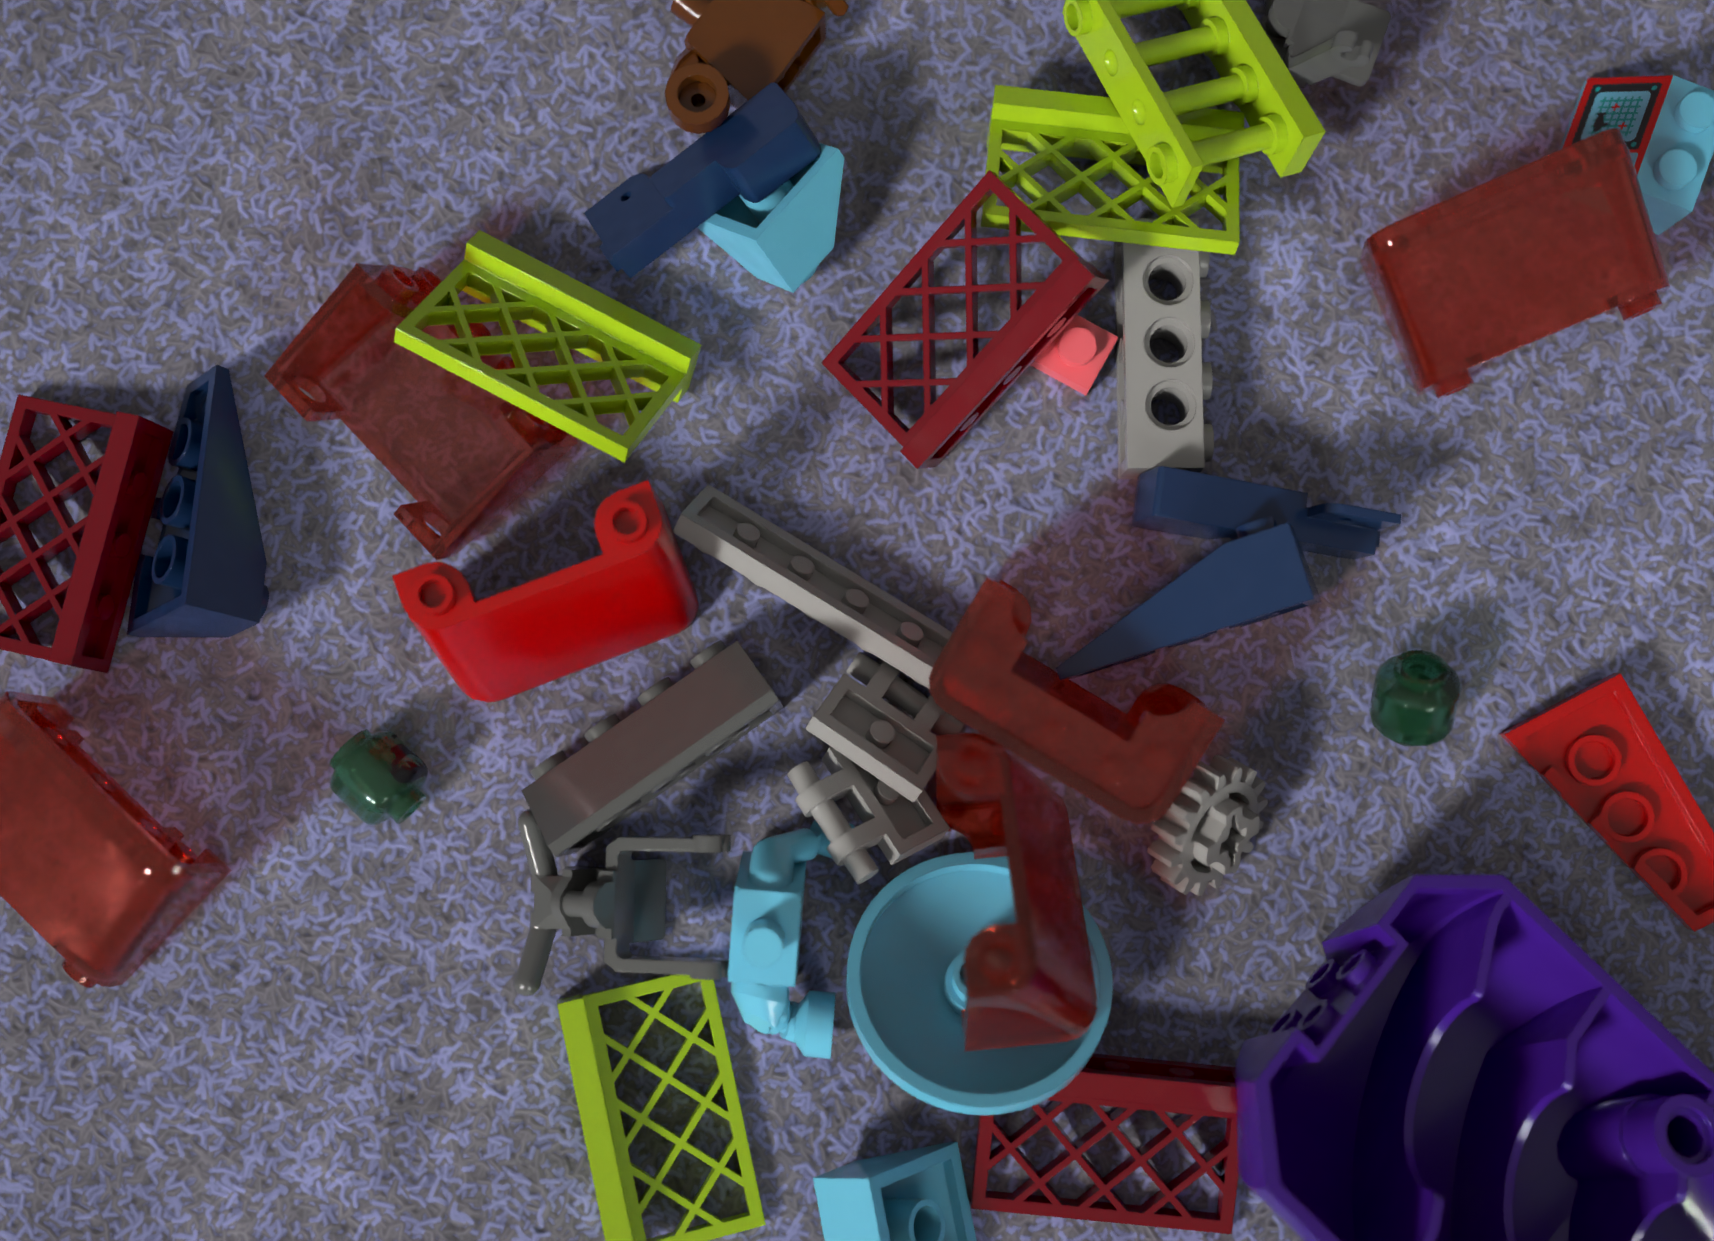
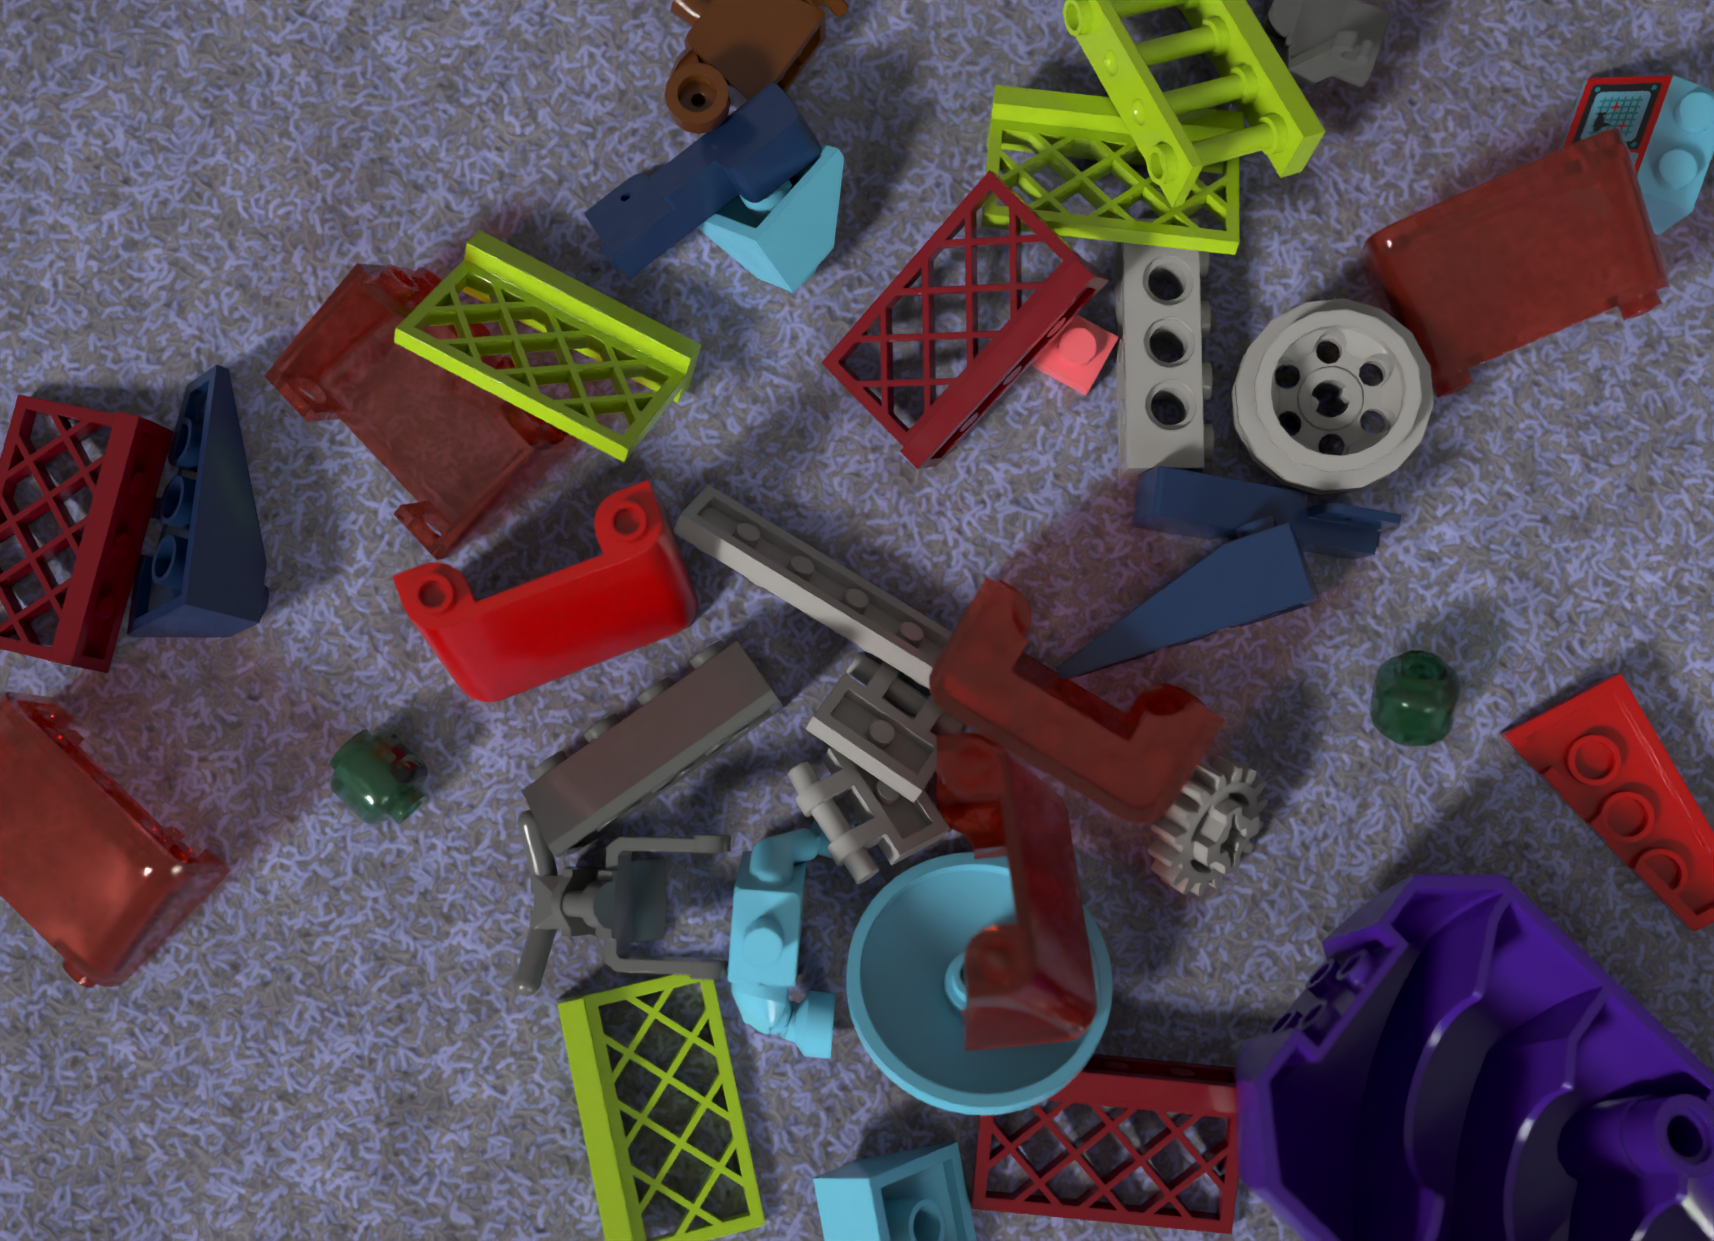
(1363, 337): none -> light grey wheel

